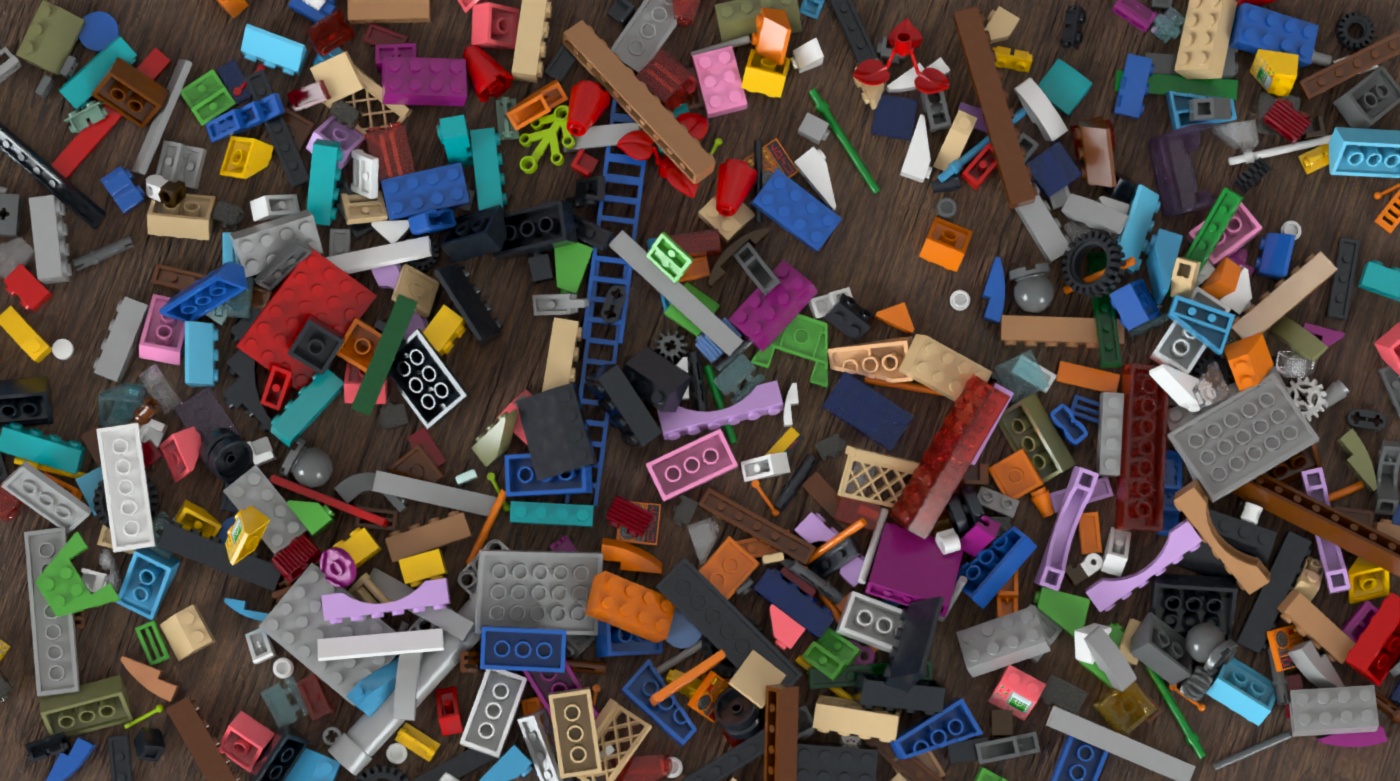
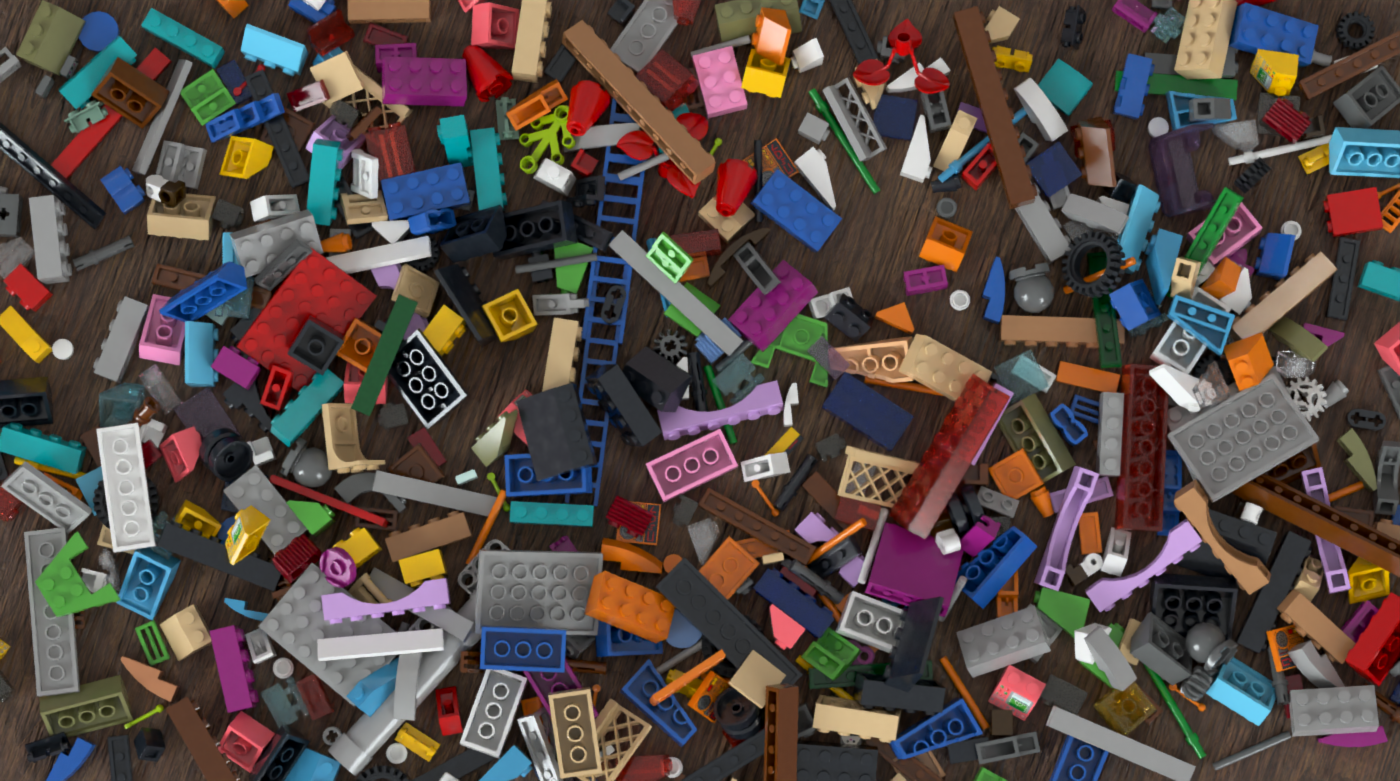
(183, 38): none -> teal brick
(233, 668): none -> magenta brick
(235, 367): none -> magenta brick
(337, 243): none -> orange cone
(343, 440): none -> tan bracket
(363, 123): none -> reddish brown tile
(510, 316): none -> yellow slope
(555, 177): none -> white torso
(556, 263): none -> dark grey bar
(642, 166): none -> light grey bar
(671, 561): none -> orange tile
(828, 358): none -> clear purple tile
(848, 123): none -> light grey fence
(925, 280): none -> magenta hinge
(964, 693): none -> orange bar
(1157, 127): none -> white tile
(1353, 212): none -> red brick

